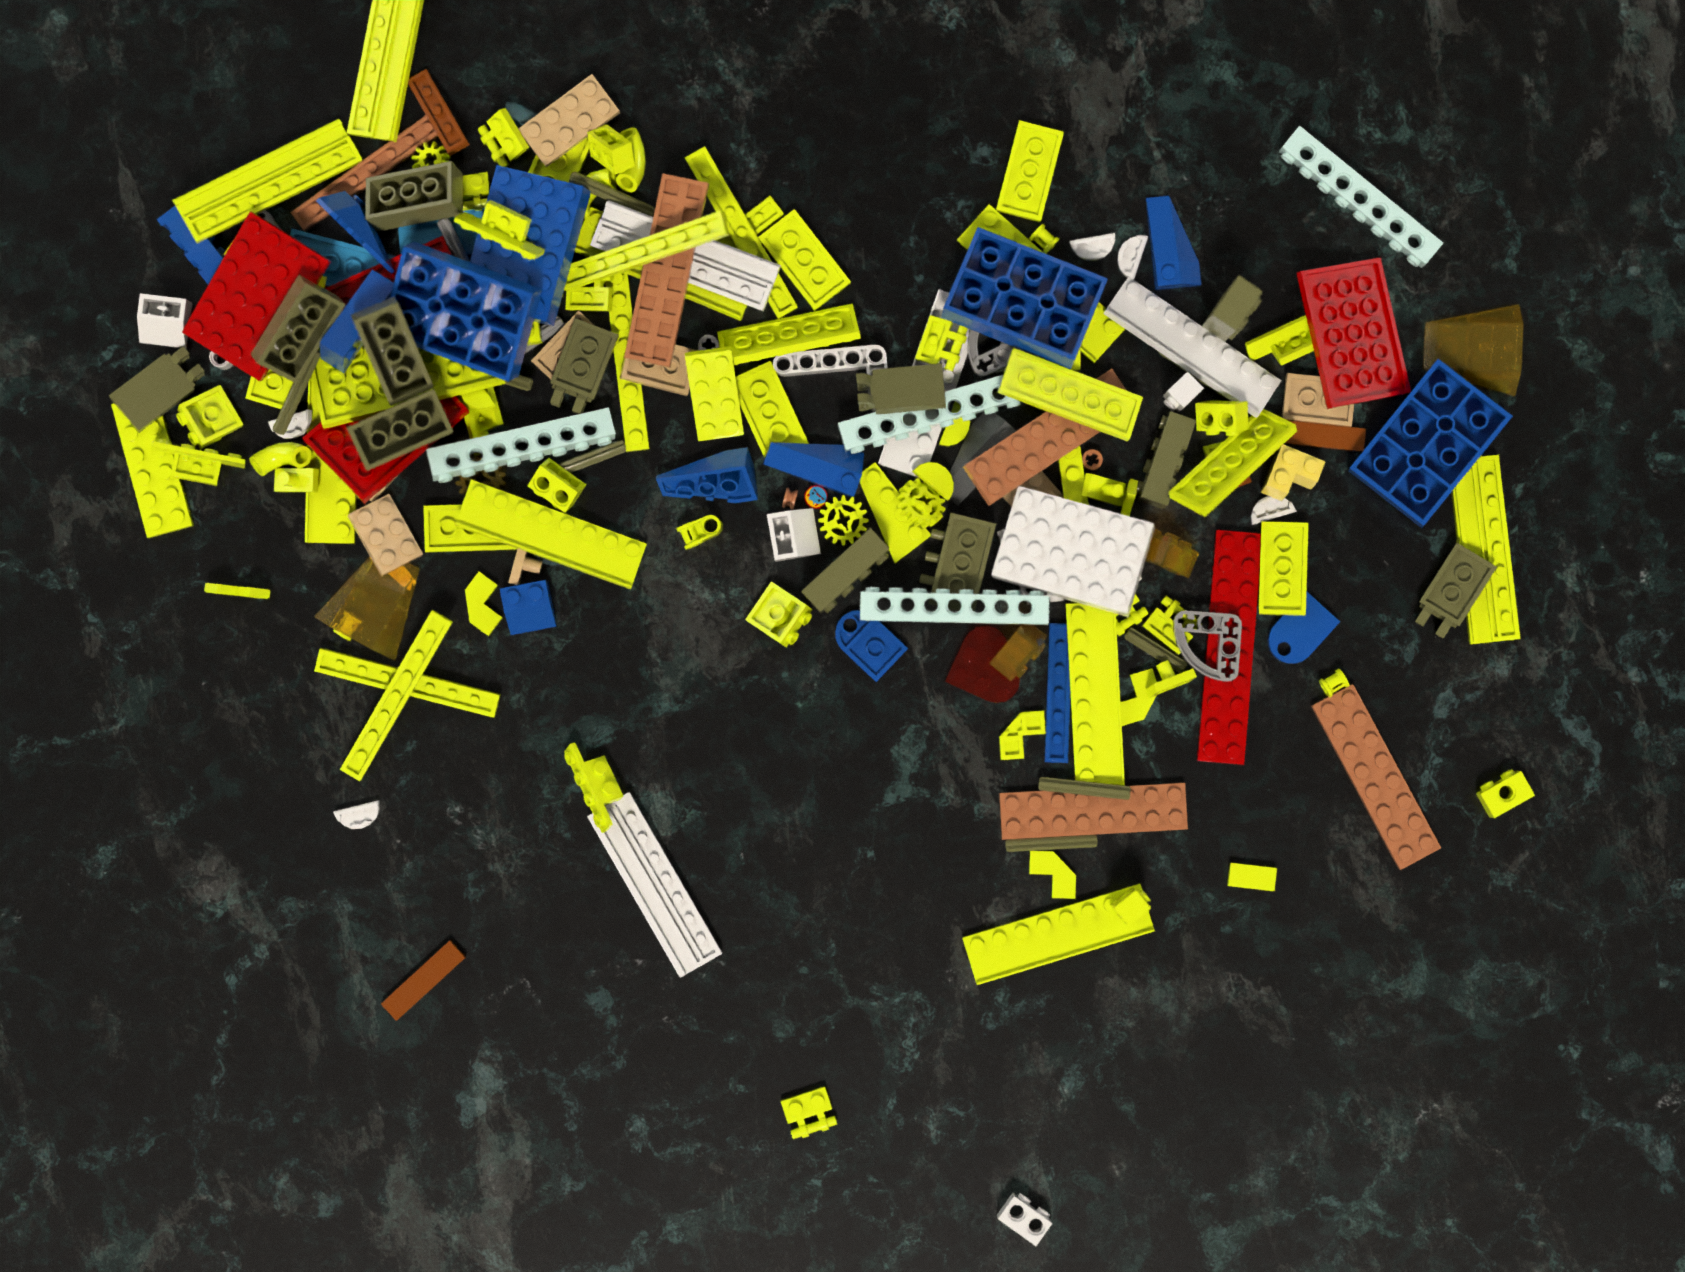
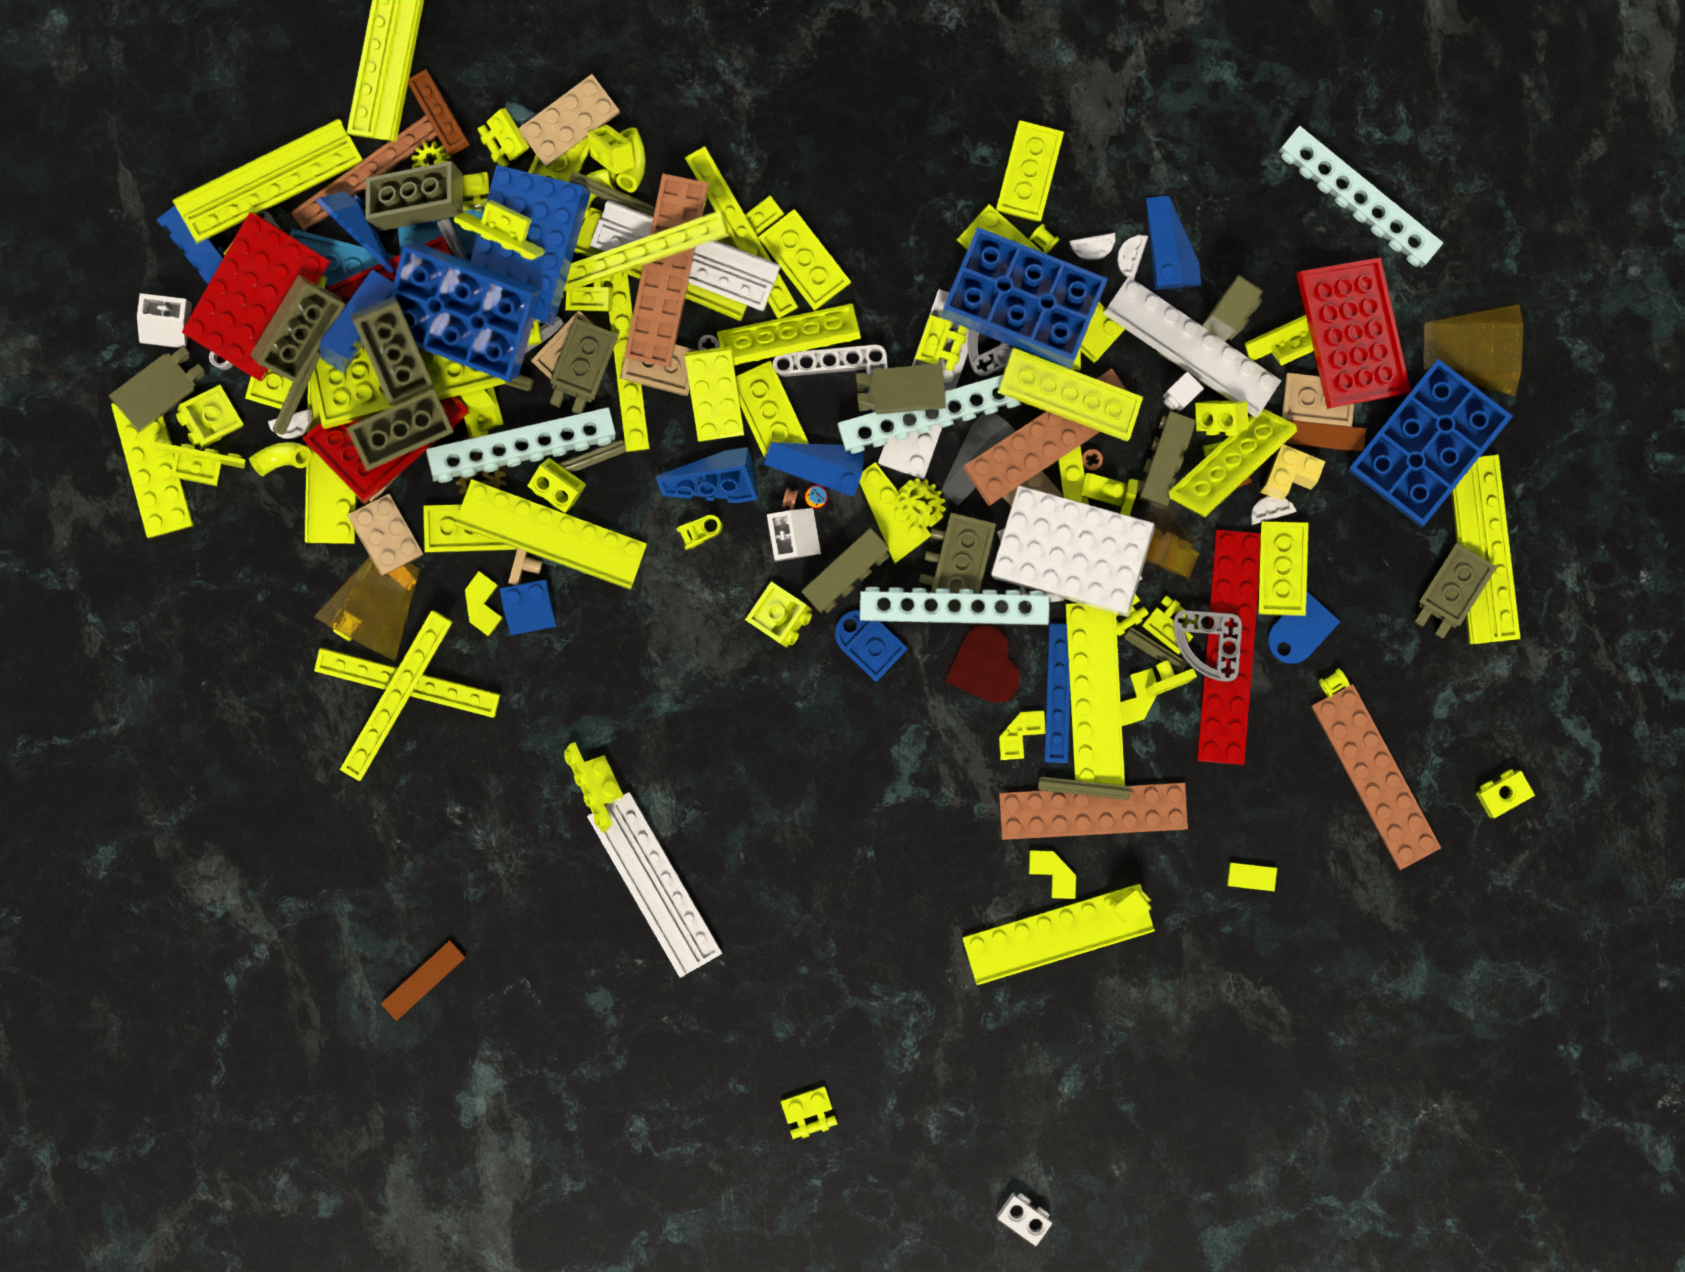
(237, 591): neon yellow tile -> none
(296, 480): neon yellow tile -> none
(358, 816): white tile -> none
(855, 515): neon yellow gear -> none
(936, 477): neon yellow tile -> none
(956, 432): neon yellow tile -> none
(1022, 646): clear yellow brick -> none
(1051, 843): olive axle -> none

